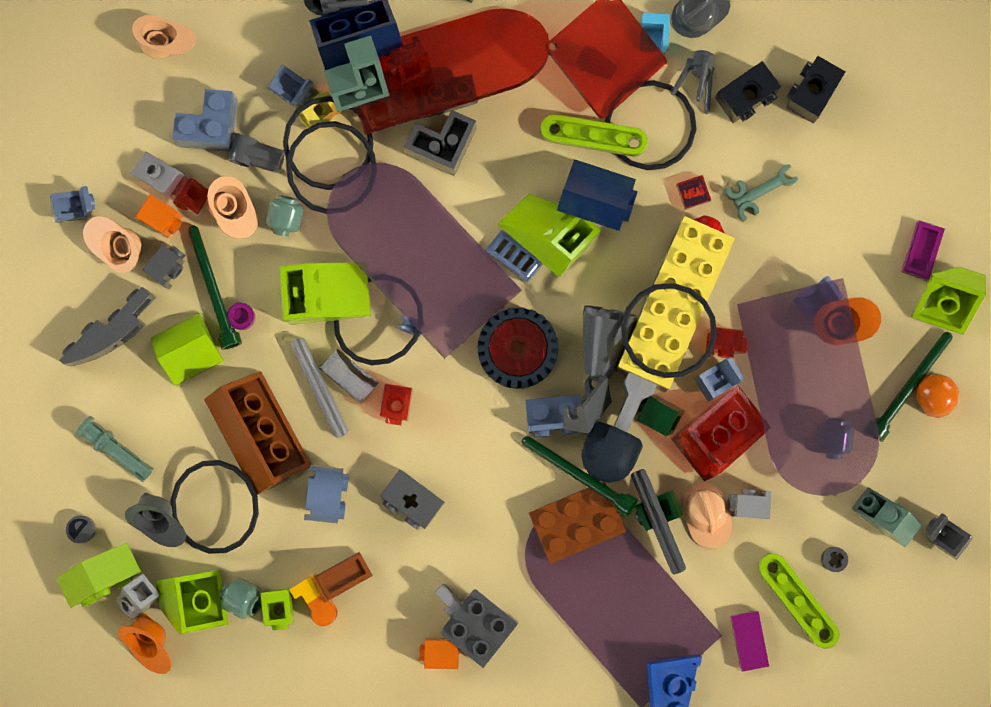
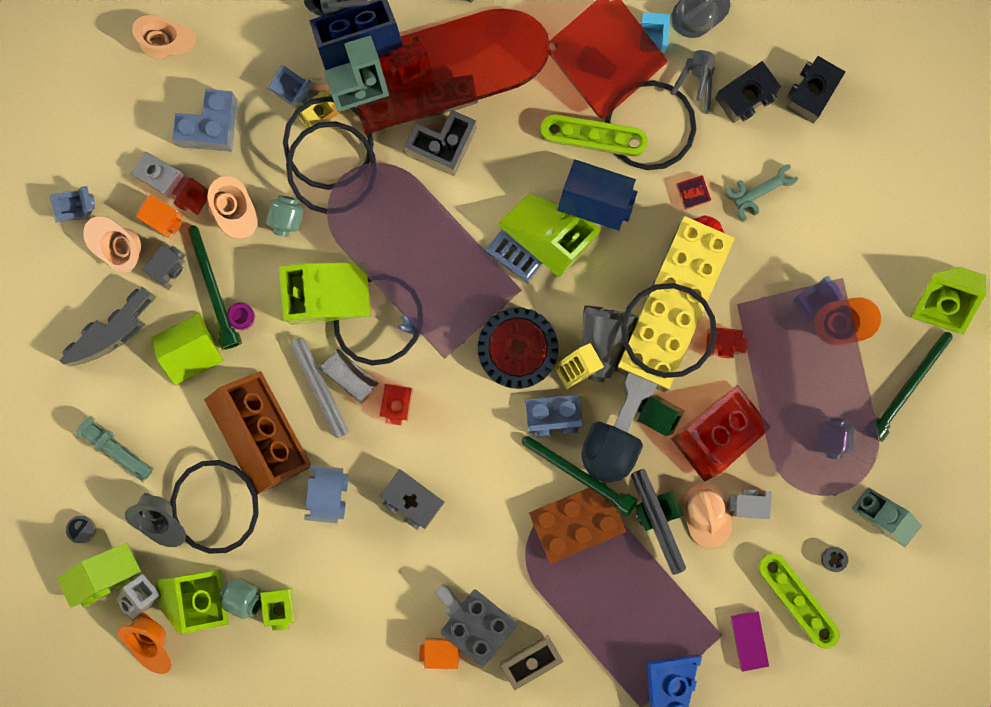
(249, 152): dark grey piece -> none
(321, 613): leg -> none
(341, 577): dark orange tile -> none
(531, 662): none -> dark tan brick
(582, 363): none -> light yellow slope
(589, 408): dark grey hinge -> none
(719, 378): sand blue bracket -> none
(922, 250): magenta tile -> none
(937, 395): orange hair -> none
(947, 536): dark grey bracket -> none

